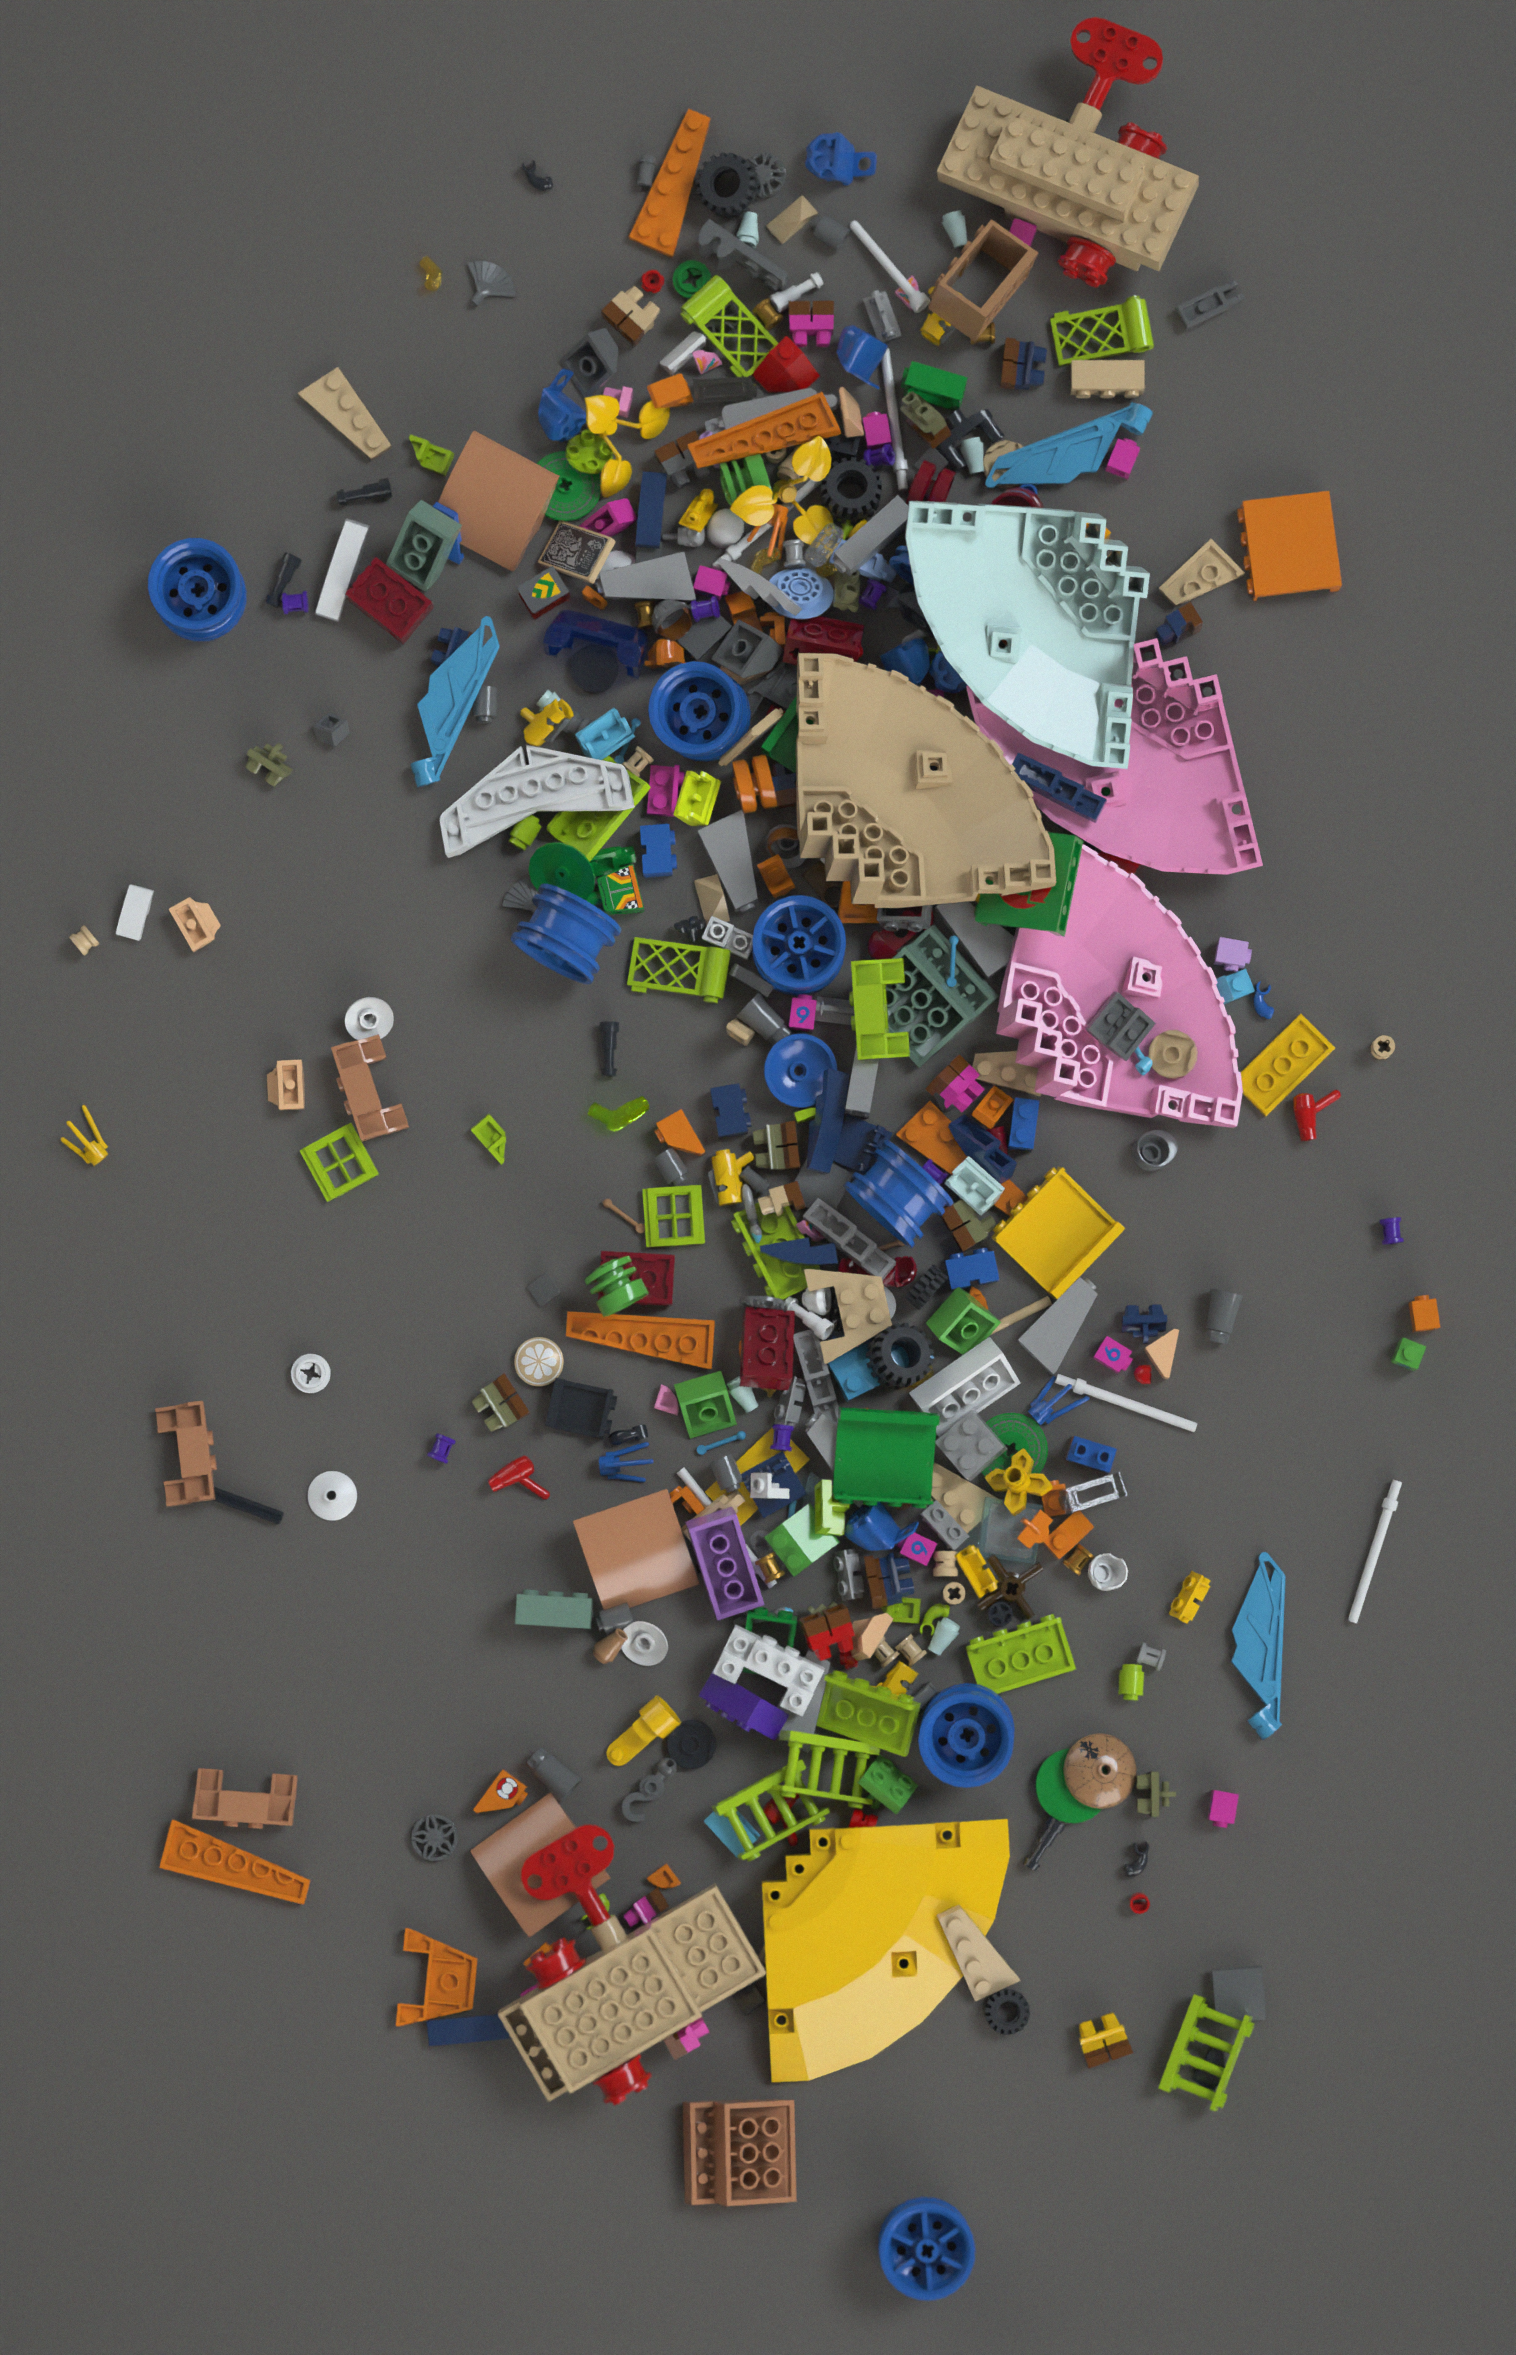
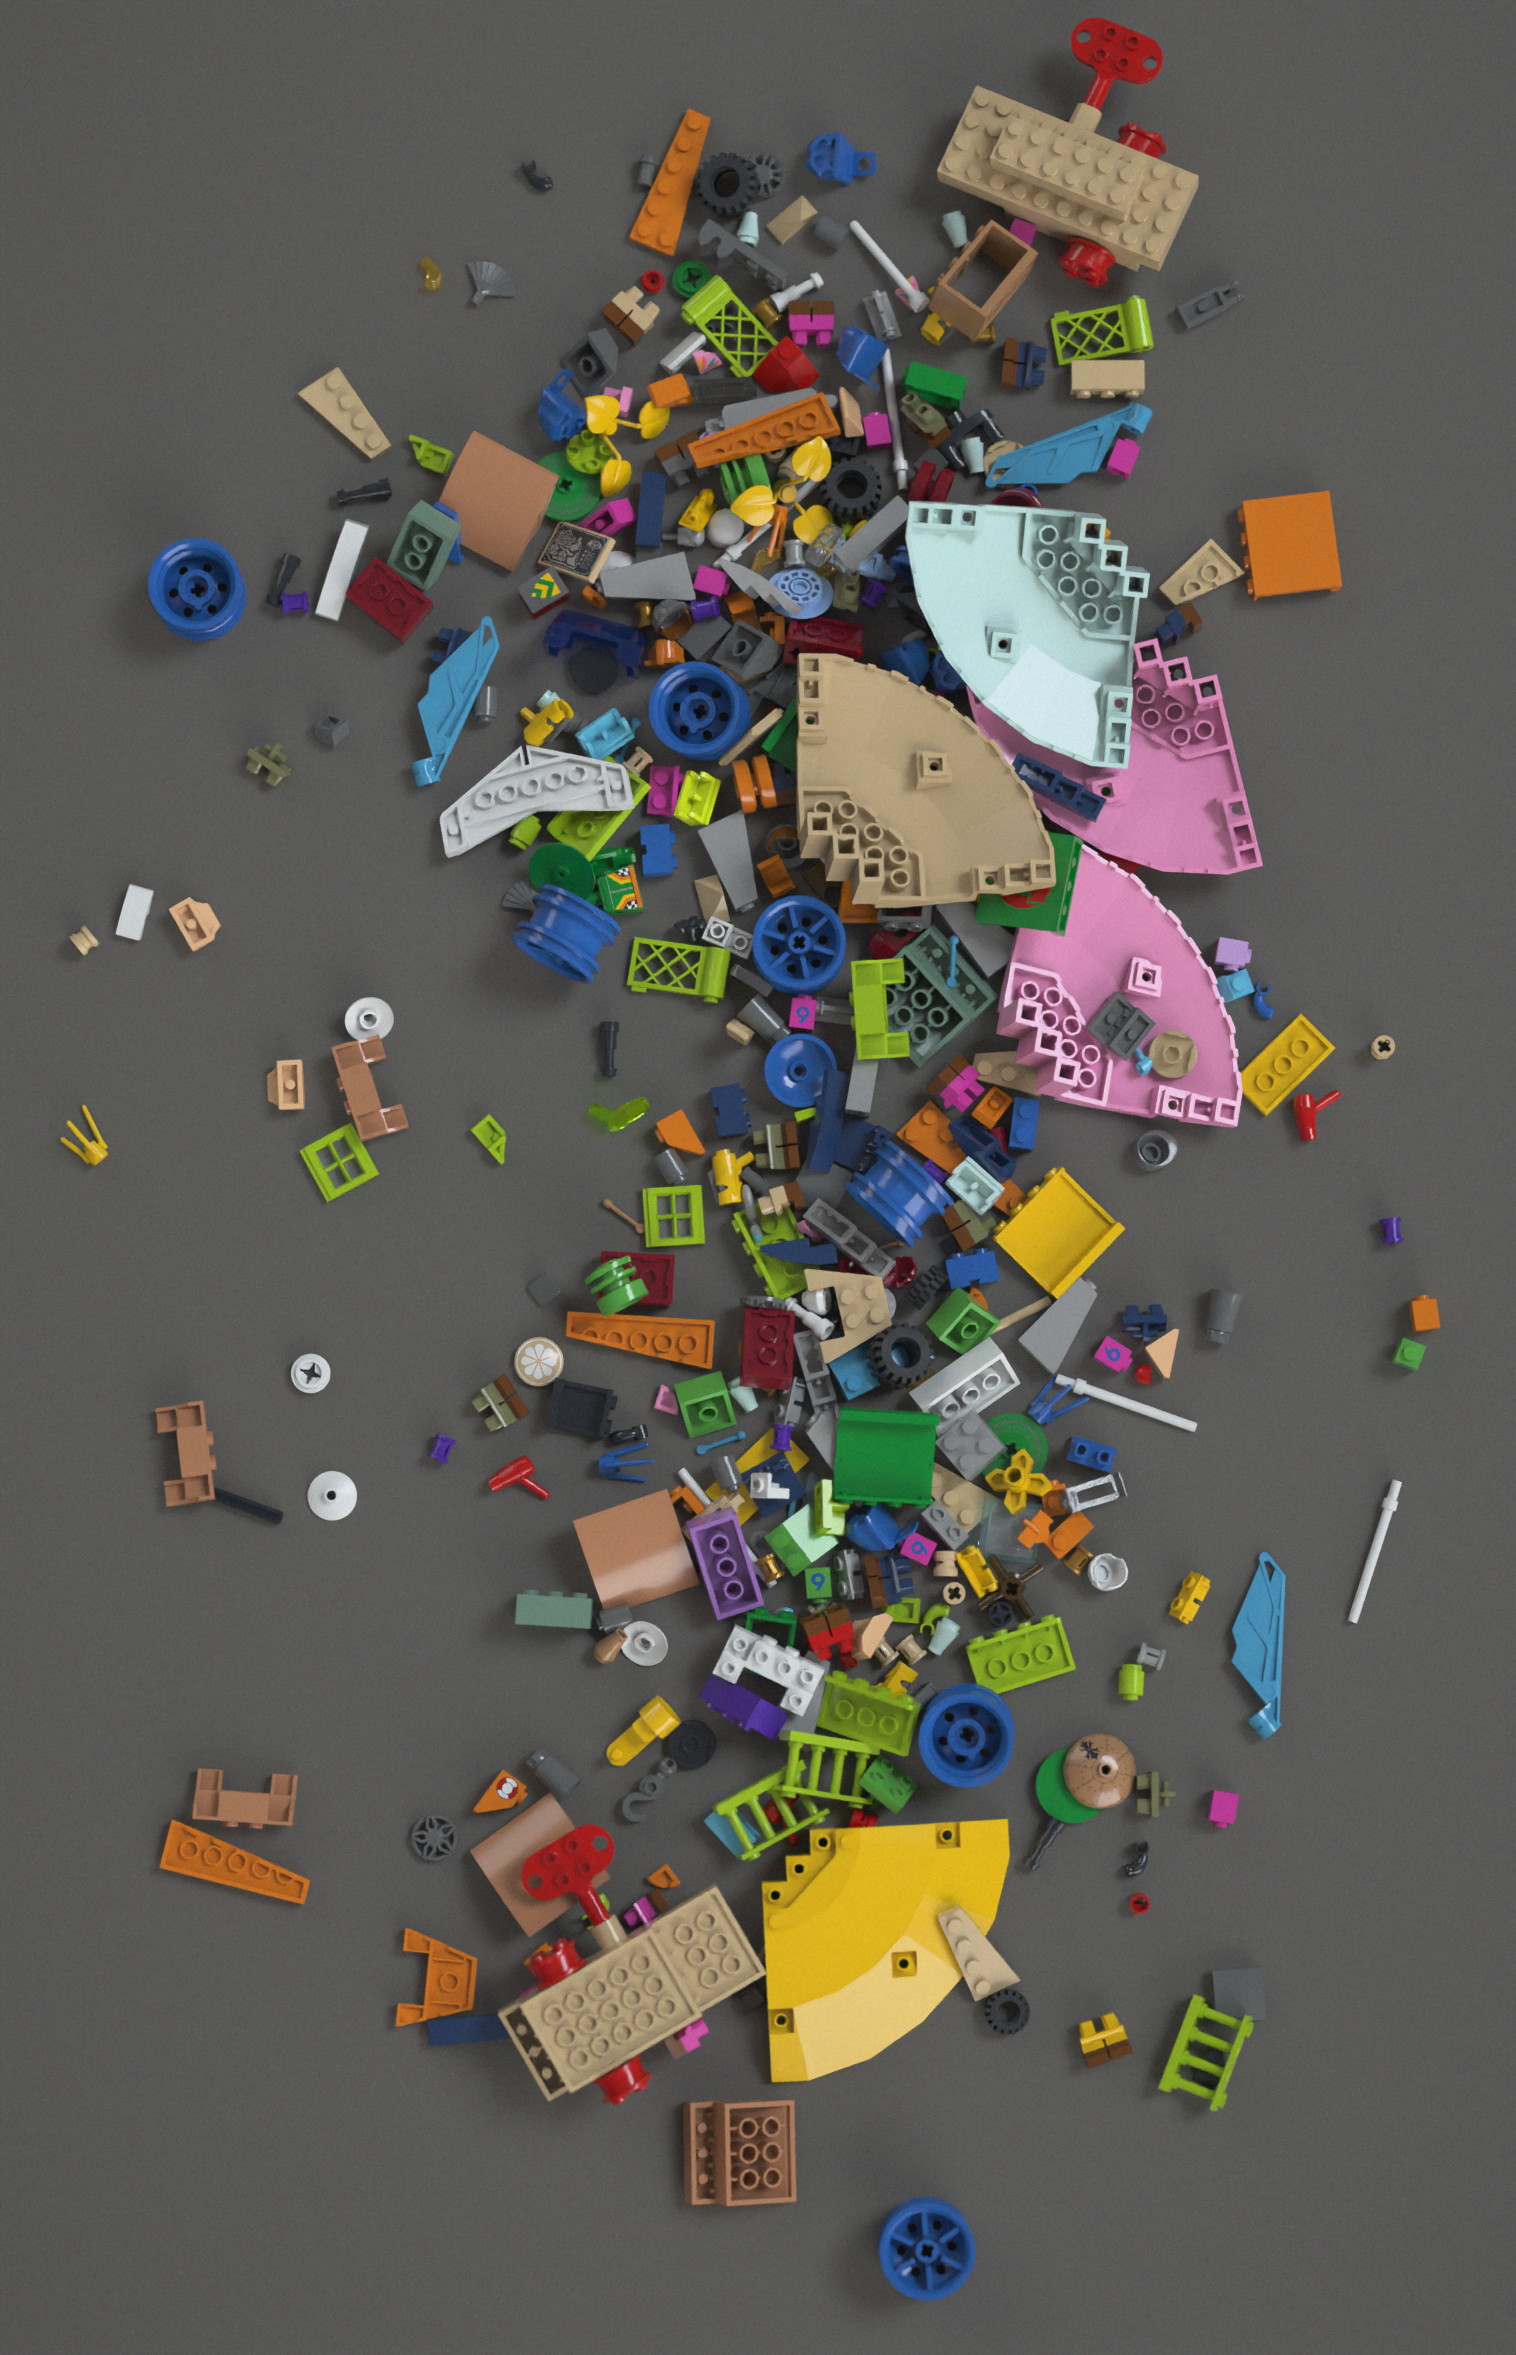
(818, 1584): none -> bright green brick
(880, 456): dark purple bush -> none

